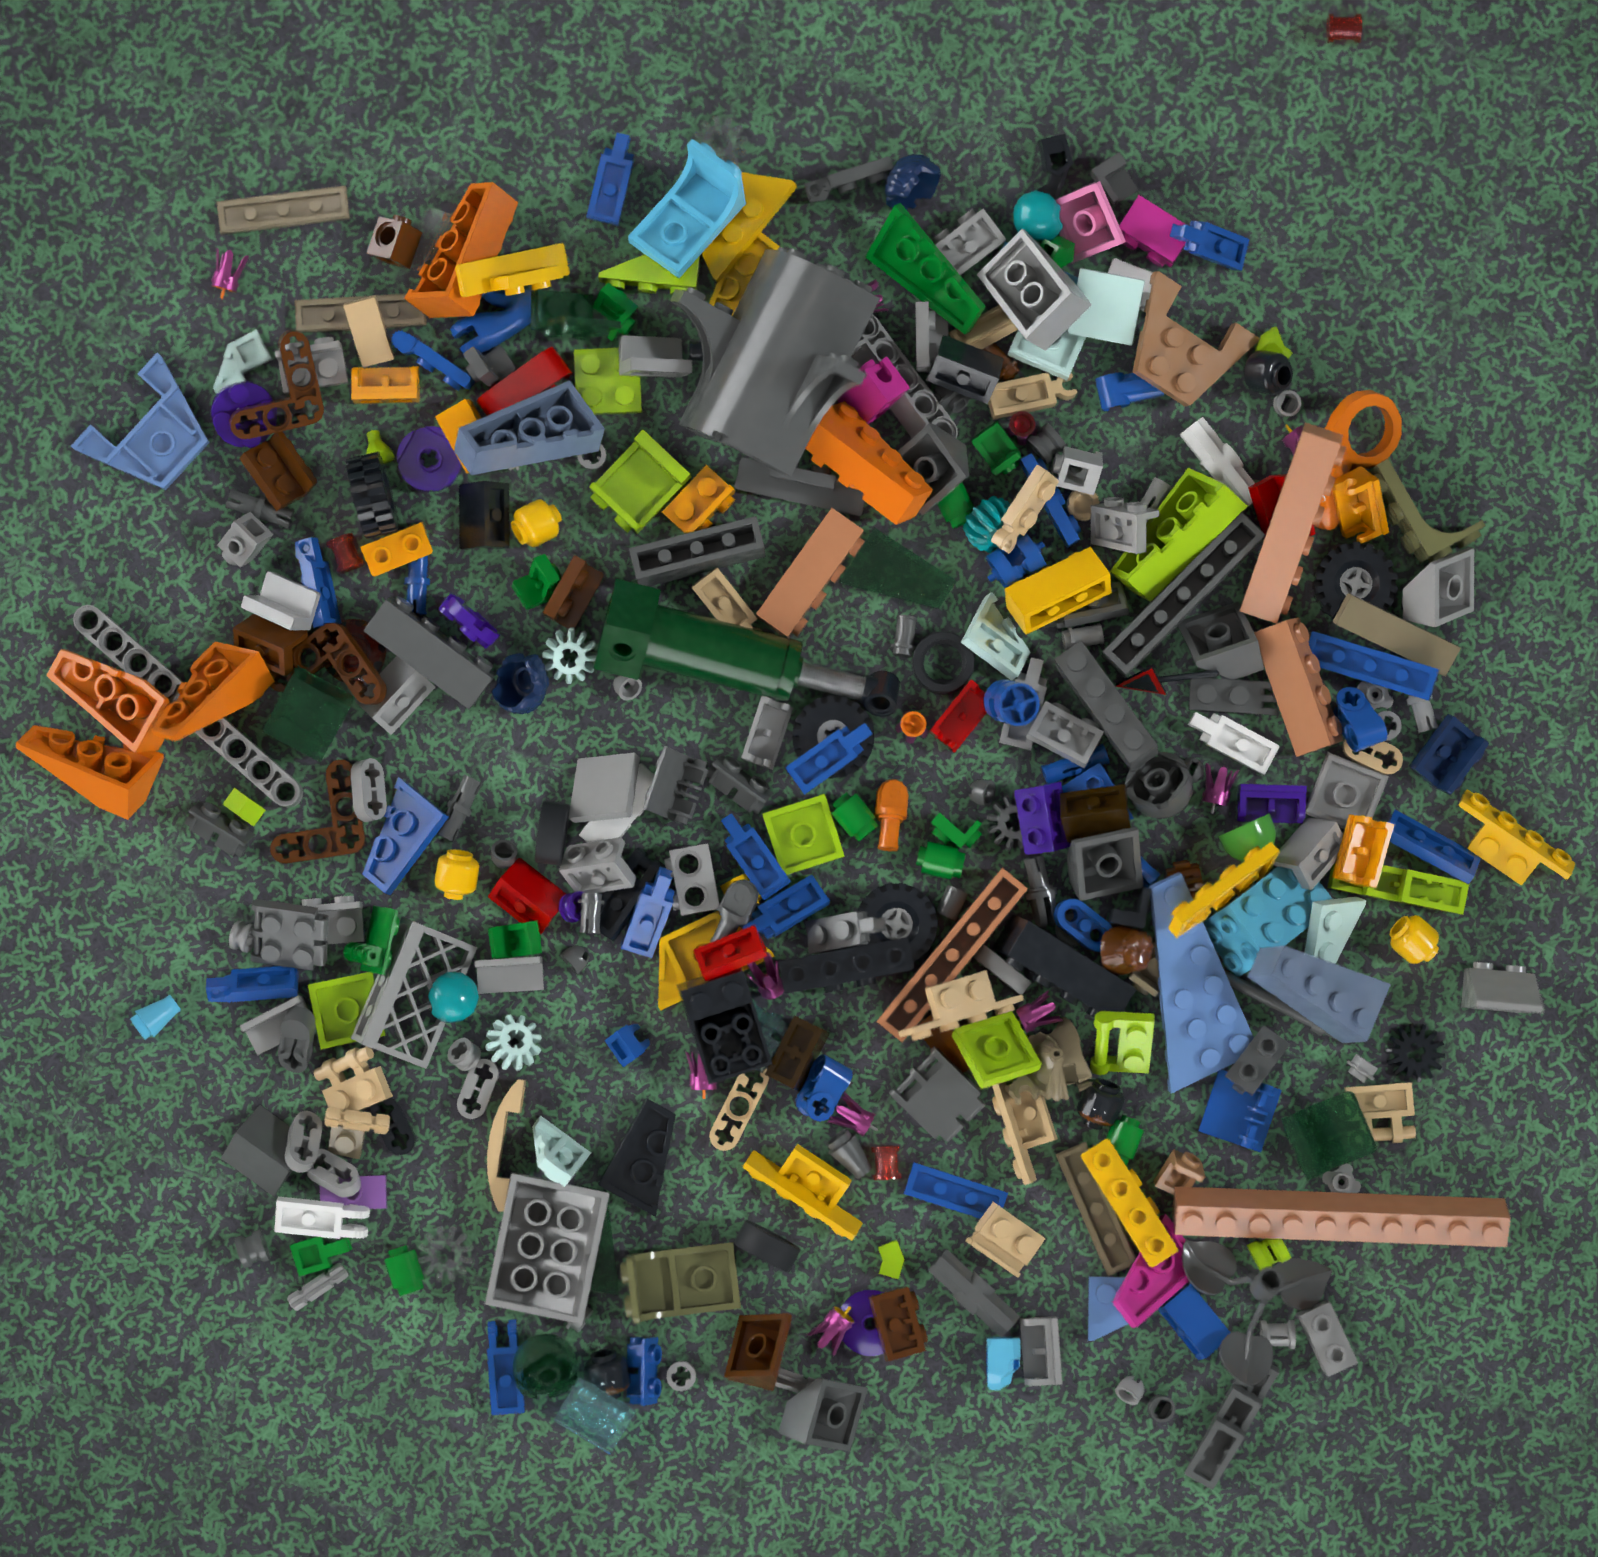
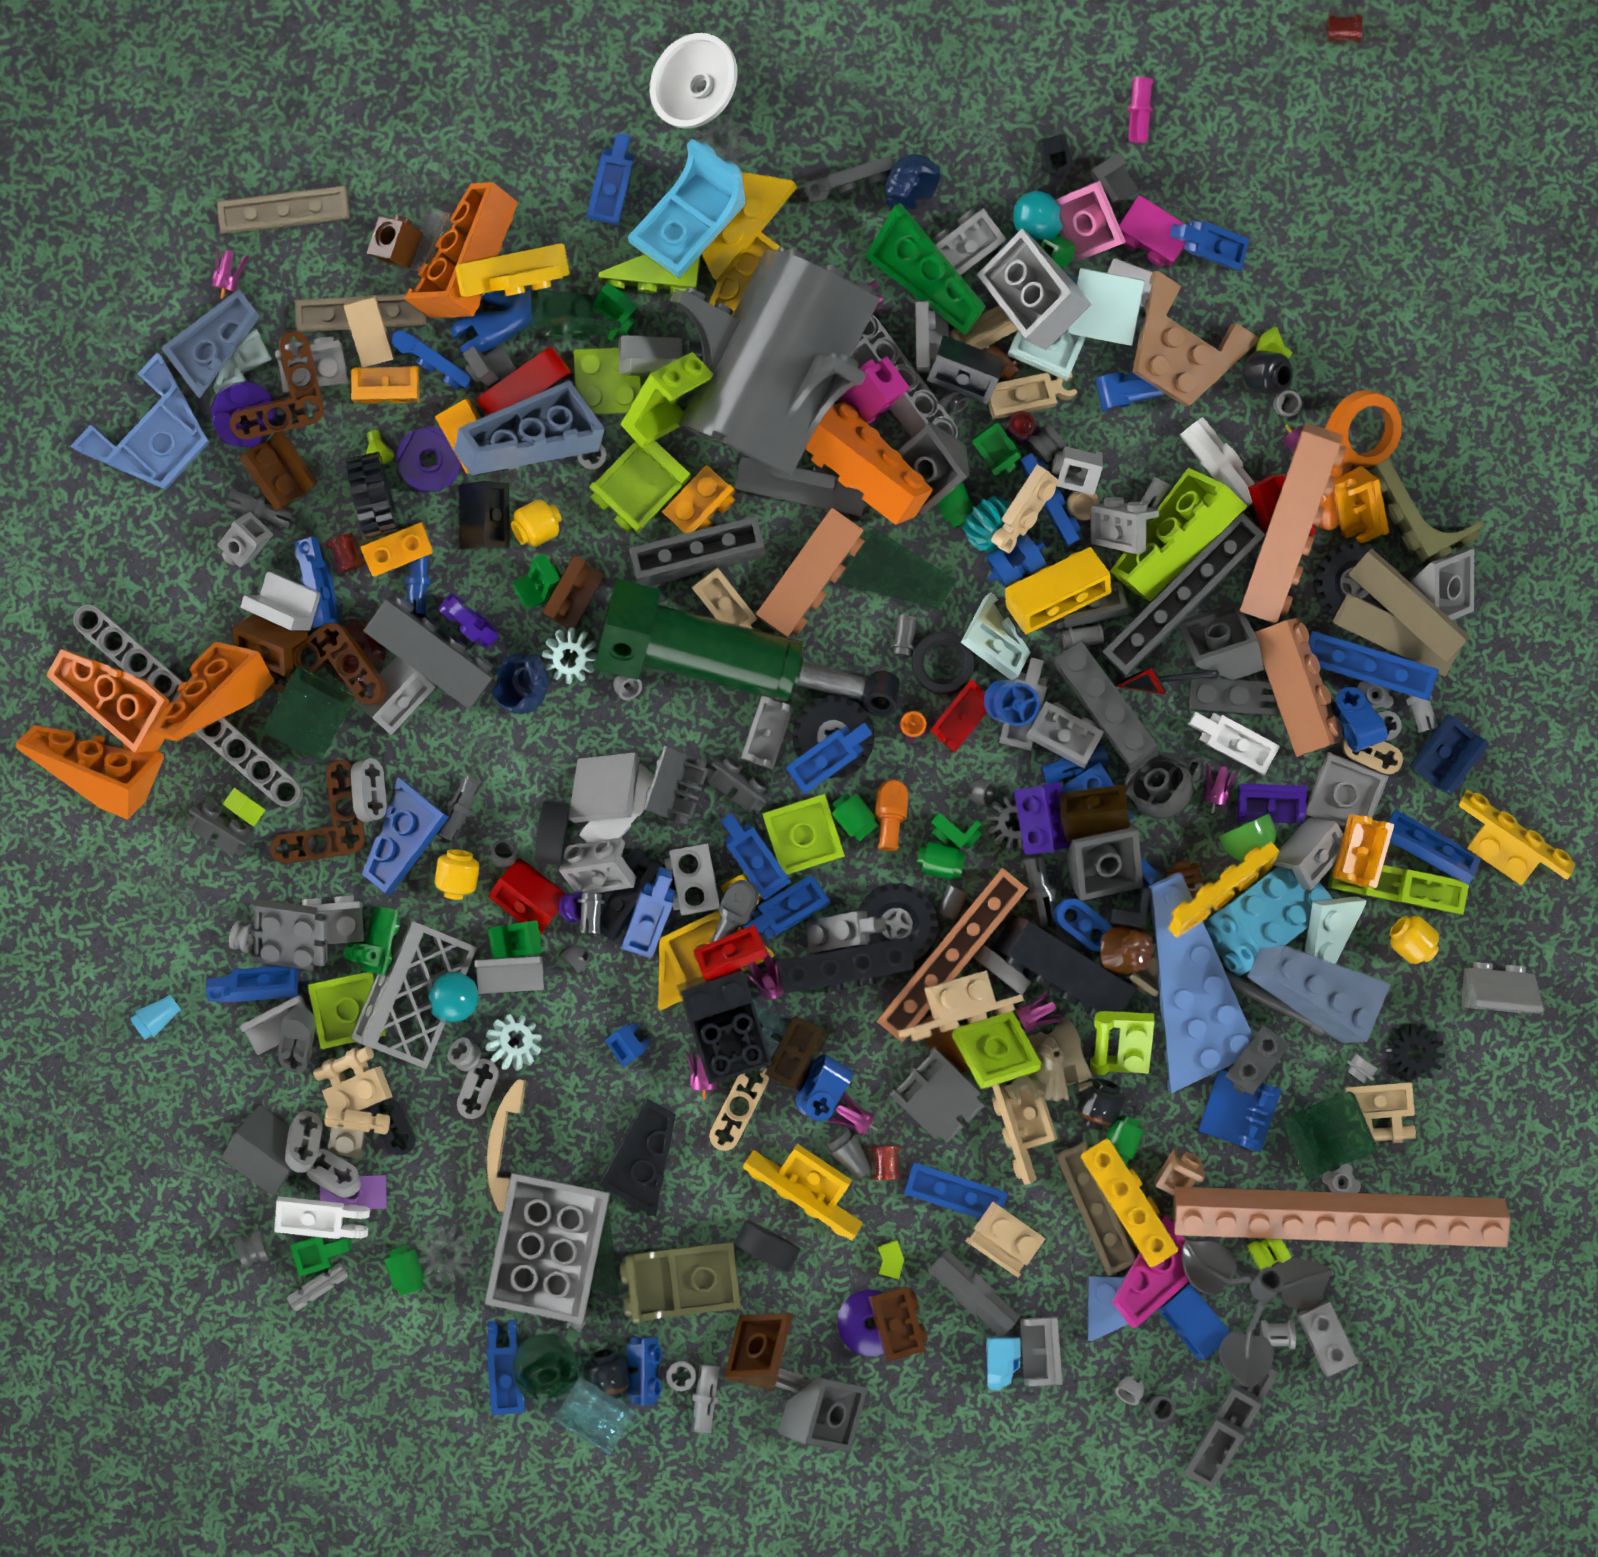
(211, 341): none -> sand blue wing
(557, 1152): light aqua wing -> none
(655, 407): none -> lime panel
(682, 74): none -> white dish
(705, 1398): none -> light grey pin
(833, 1327): flat silver piece -> none
(1140, 110): none -> dark pink axle
(1409, 605): none -> dark tan tile

